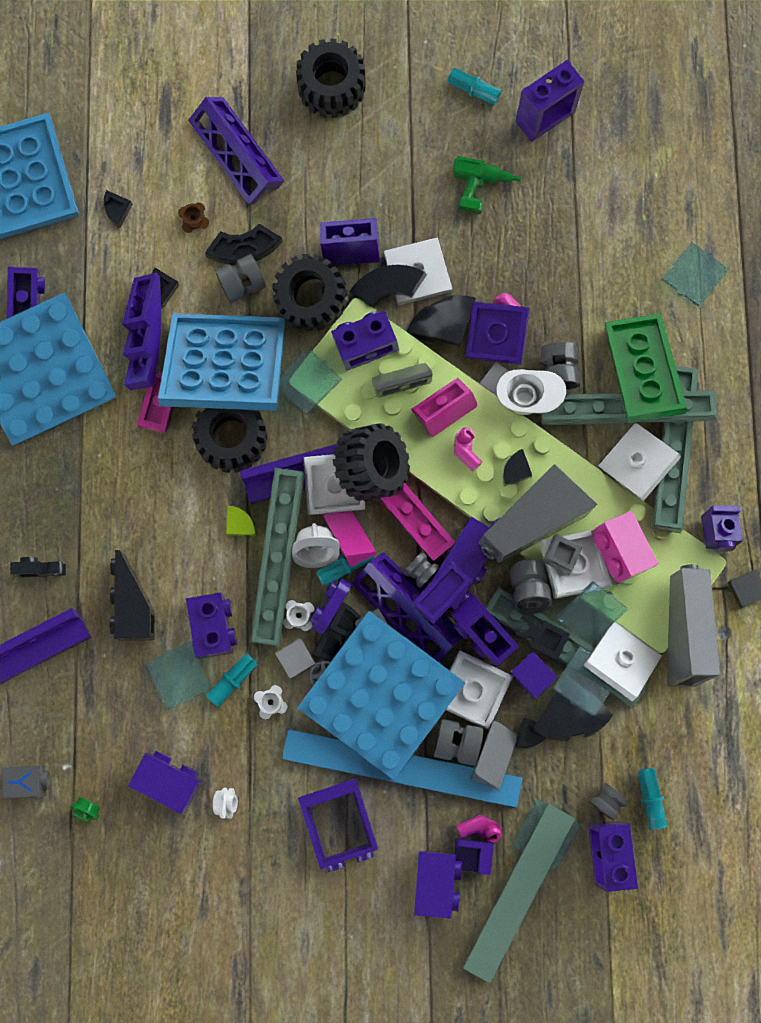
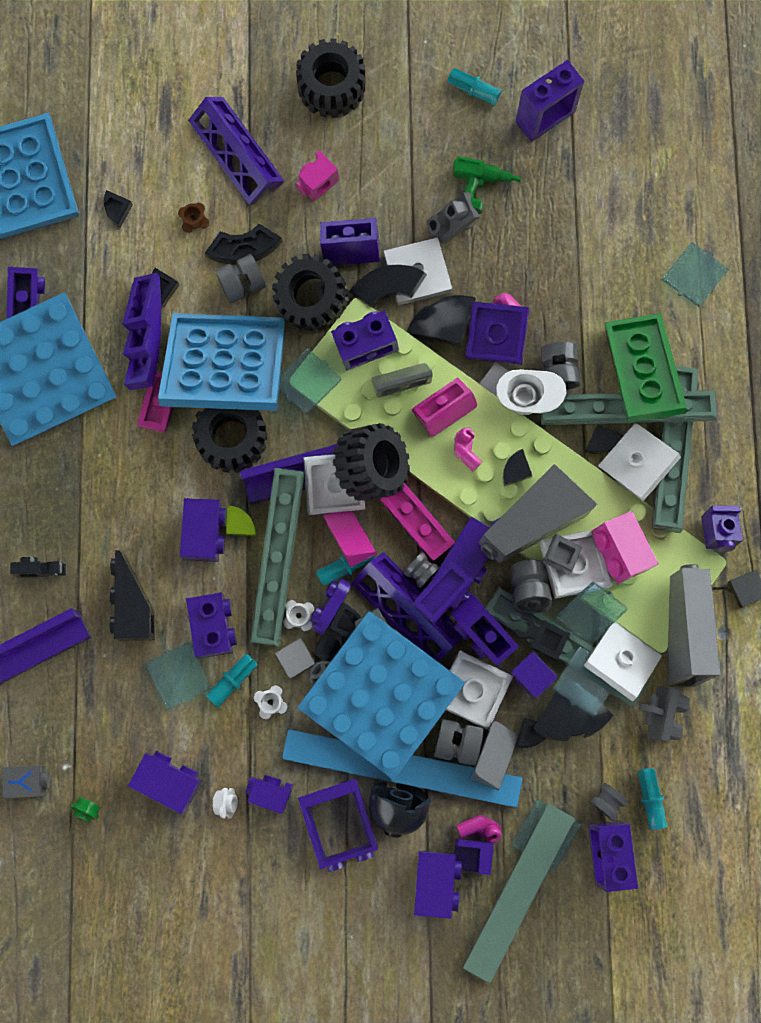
(202, 530): none -> dark purple brick
(269, 793): none -> dark purple brick
(315, 547): white piece -> none
(317, 177): none -> dark pink brick
(399, 809): none -> black cylinder
(453, 219): none -> dark grey hips
(602, 440): none -> black tile
(661, 713): none -> dark grey hips

